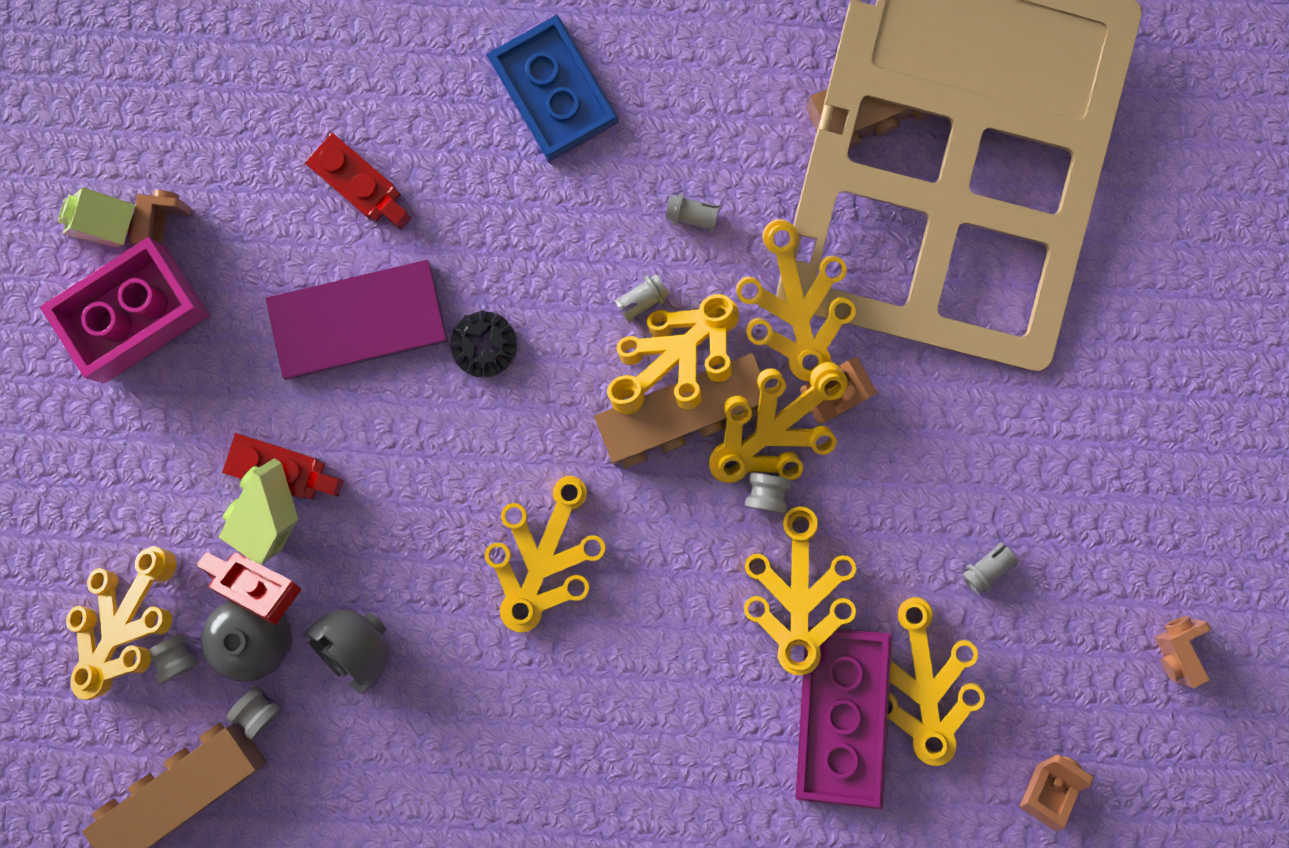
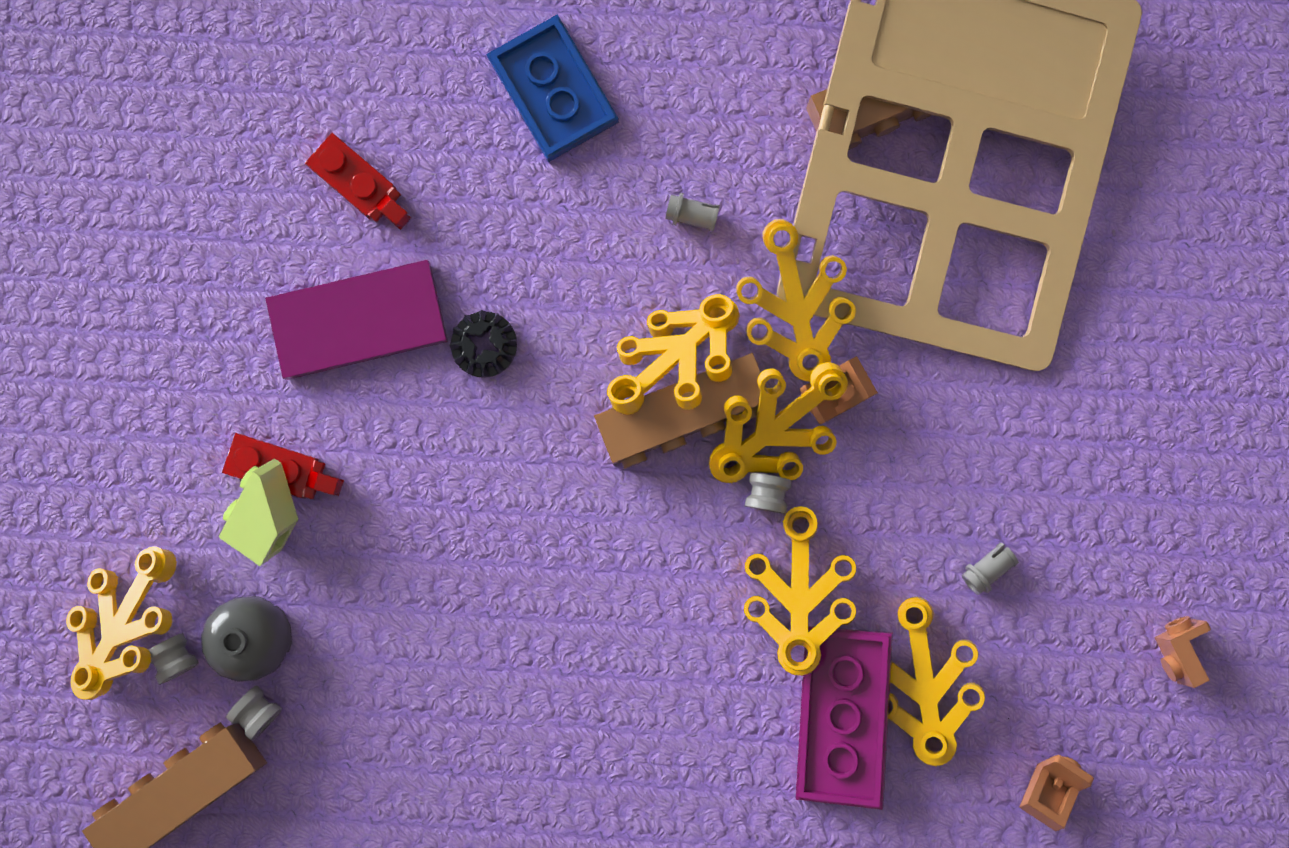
(96, 217): yellowish green slope -> none
(124, 311): dark pink brick -> none
(151, 215): nougat bracket -> none
(250, 585): hinge -> none
(351, 646): dark grey cylinder -> none
(541, 560): yellow plant -> none
(644, 295): light grey pin -> none

